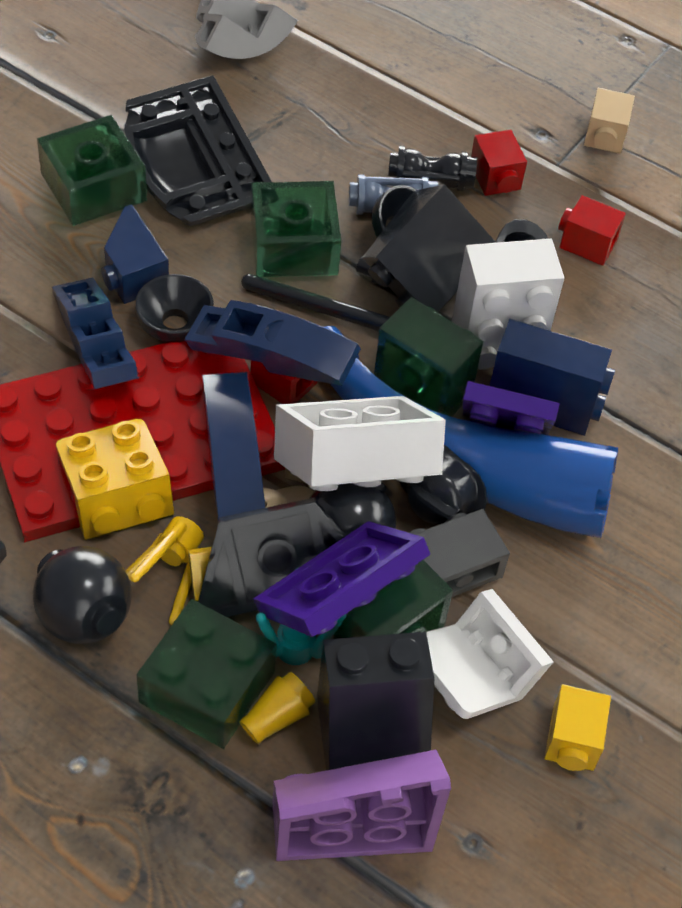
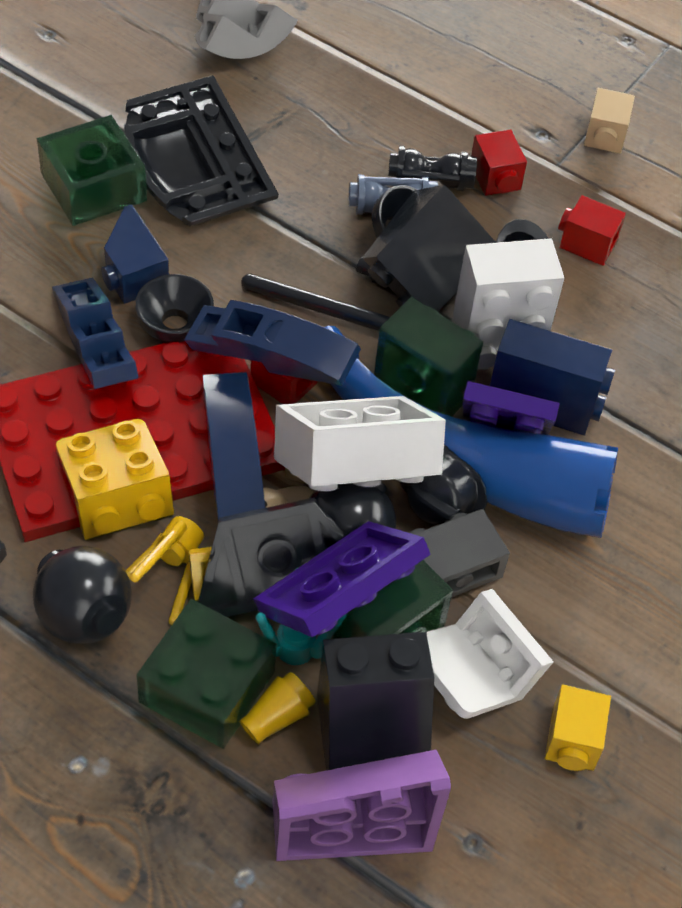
(295, 229): clear green brick -> none

